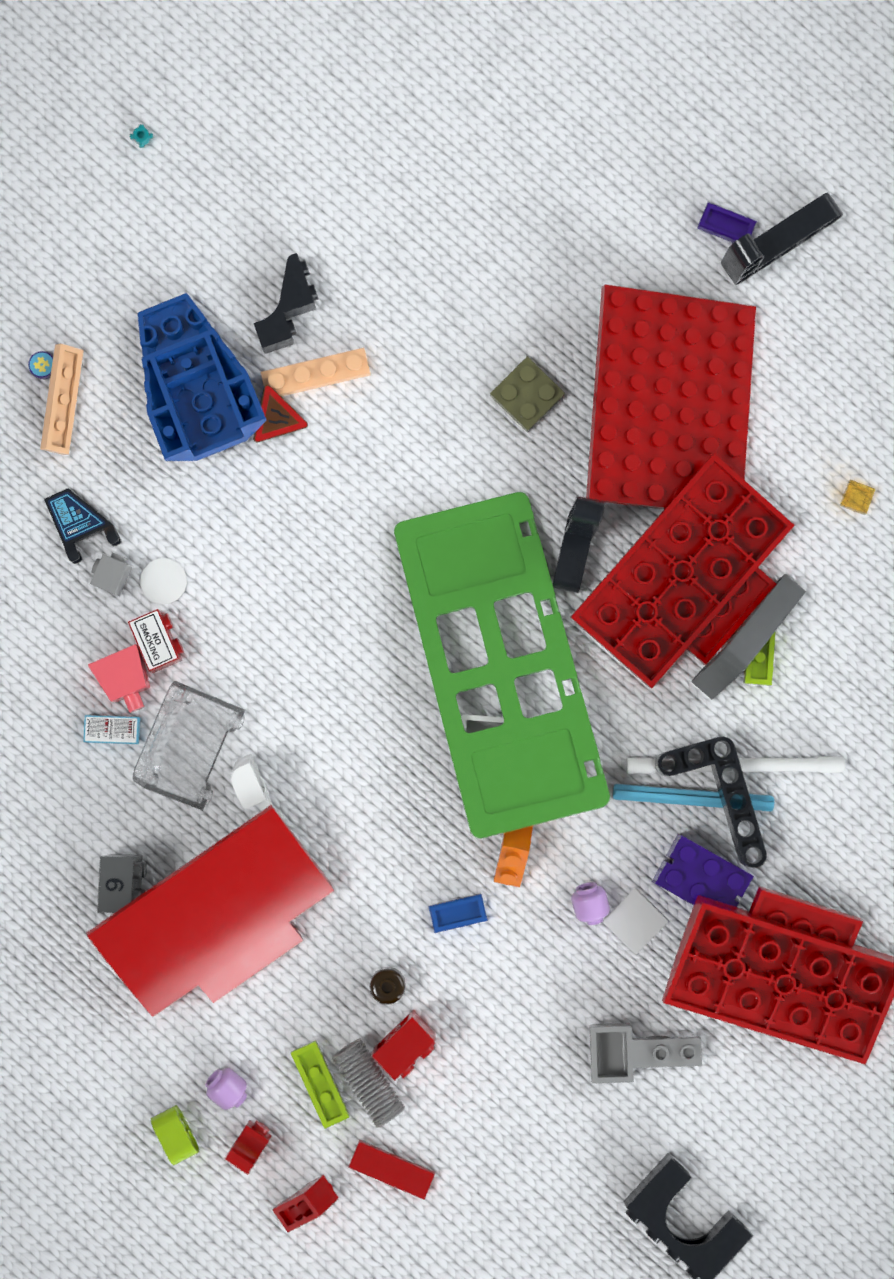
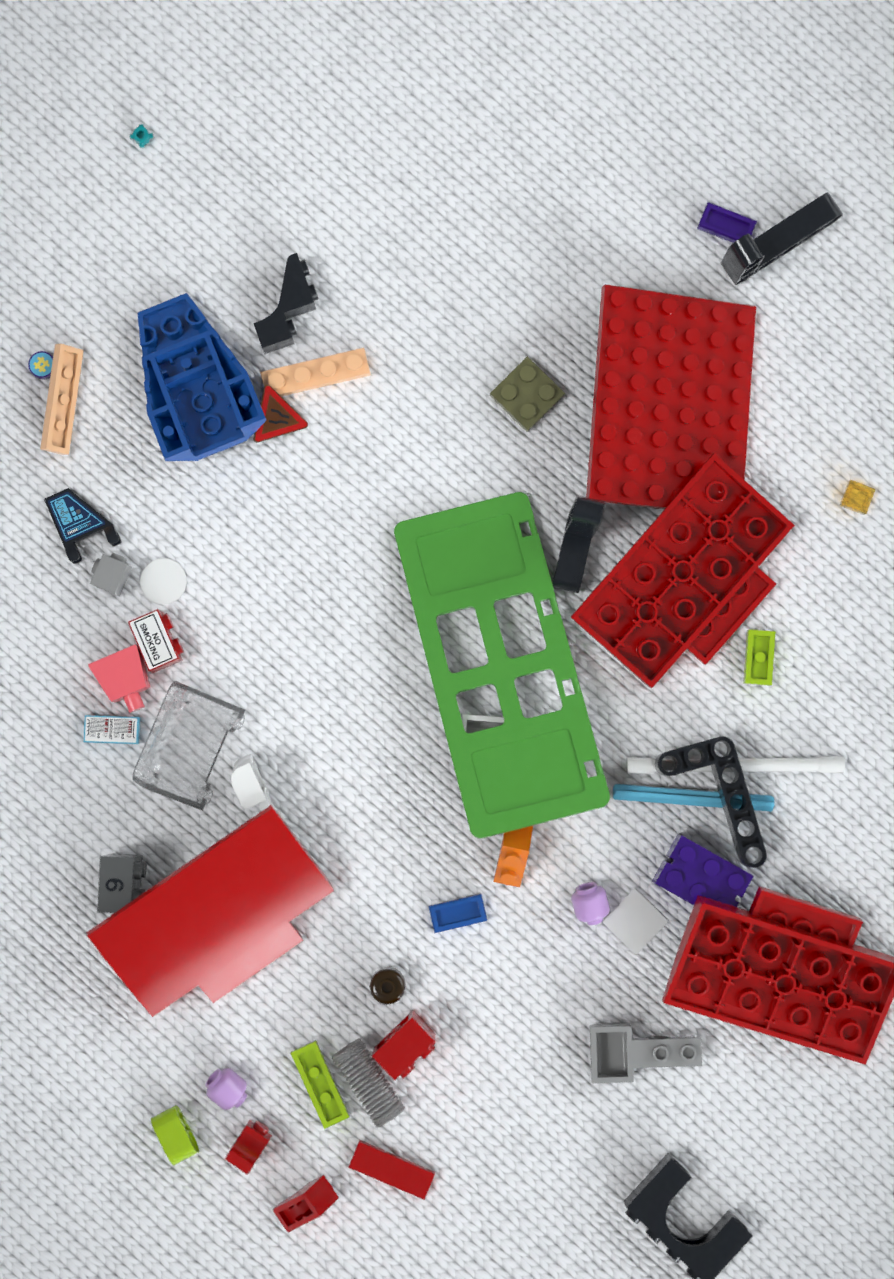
(749, 638): dark grey beam -> none

